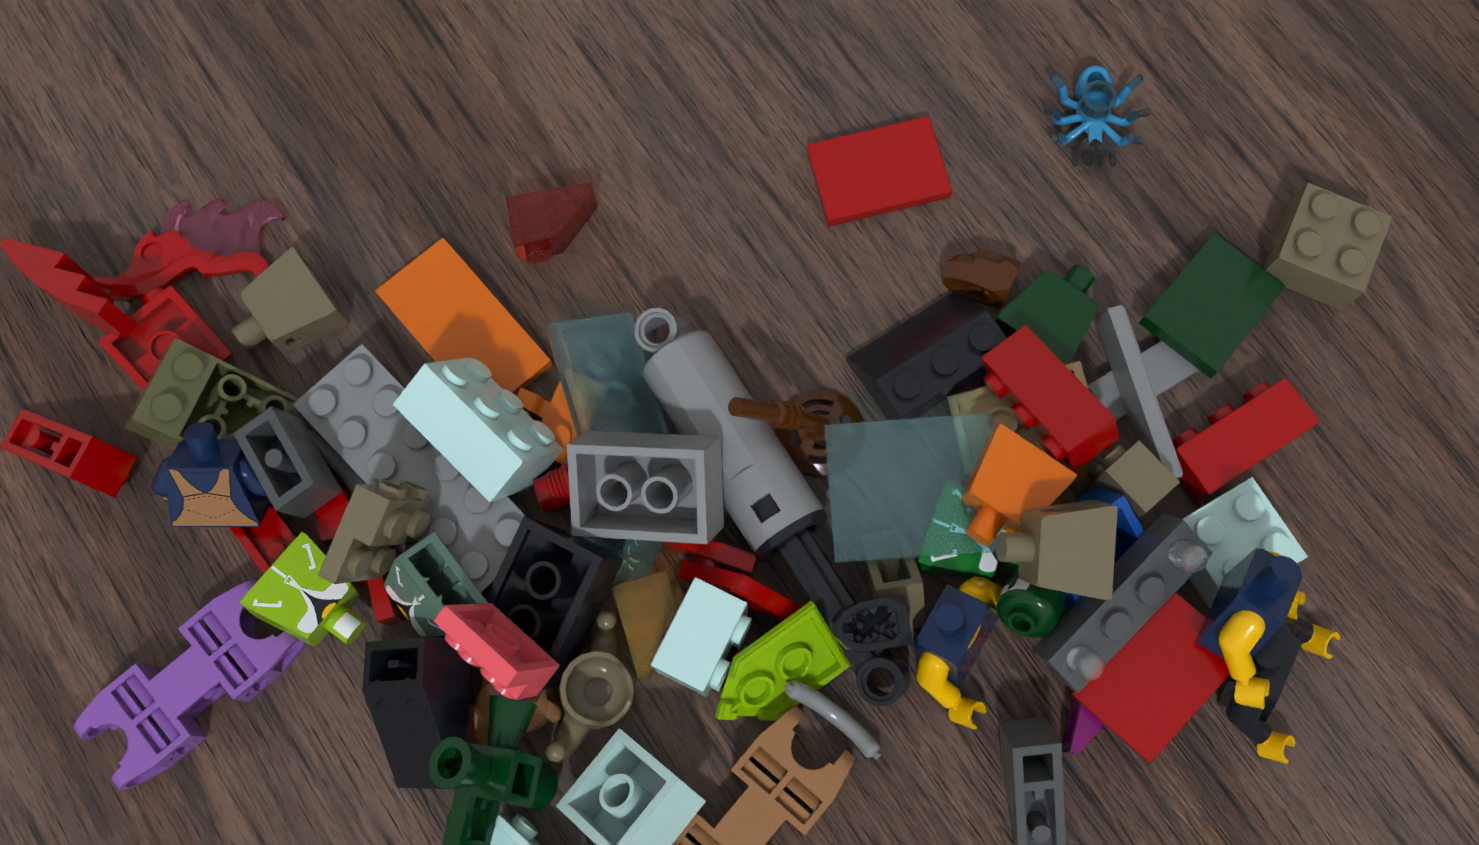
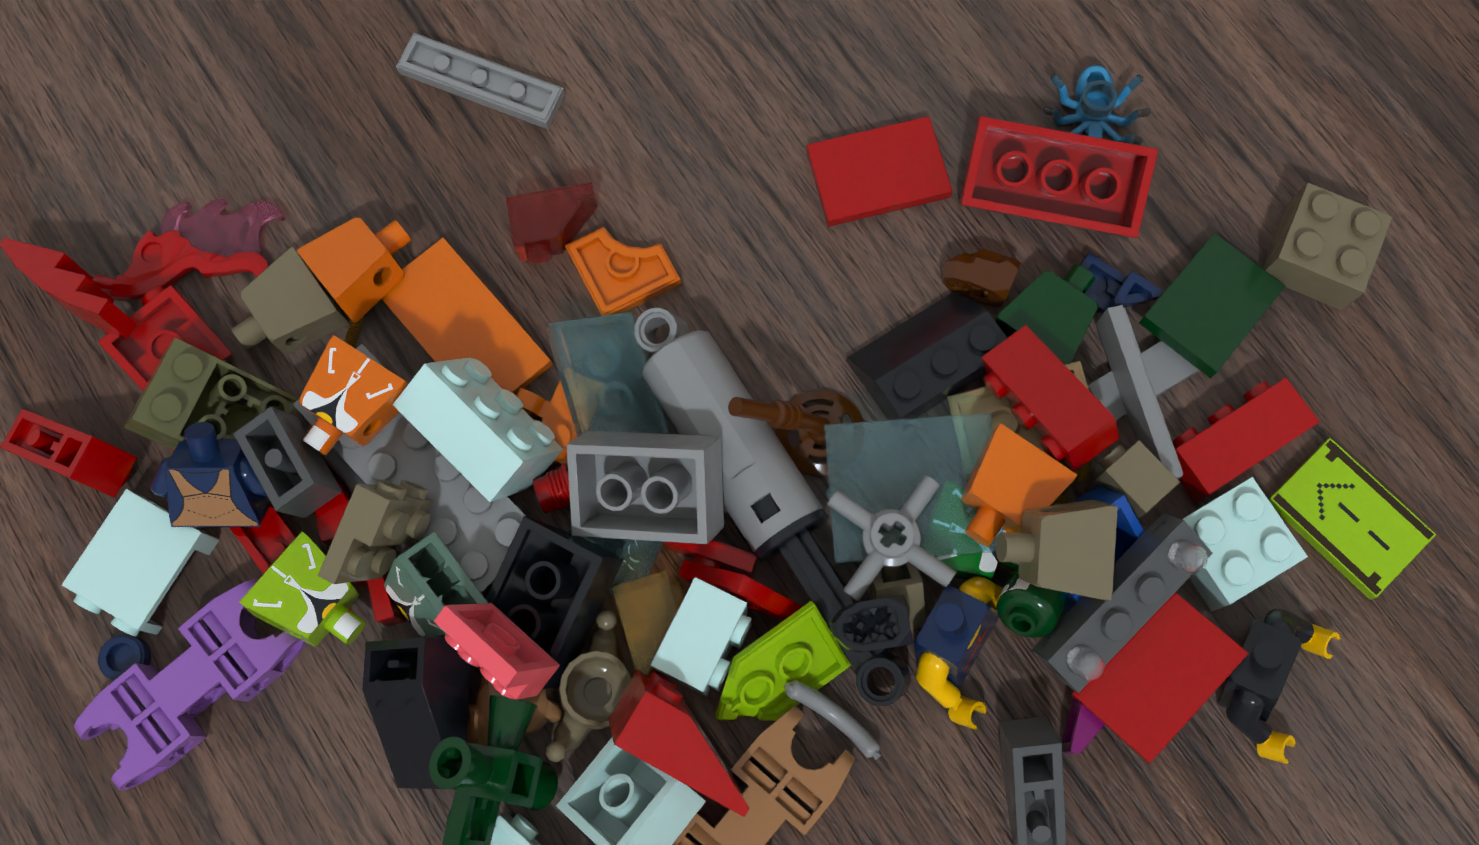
(121, 653): none -> dark blue tile
(134, 563): none -> light aqua panel
(349, 397): none -> orange torso
(352, 332): none -> pearl gold leg
(356, 263): none -> orange torso
(481, 81): none -> light grey tile
(620, 274): none -> orange tile
(663, 732): none -> red slope
(895, 555): none -> light grey bar
(1058, 177): none -> red brick
(1114, 288): none -> dark blue slope
(1247, 613): dark blue torso -> none
(1350, 518): none -> lime tile

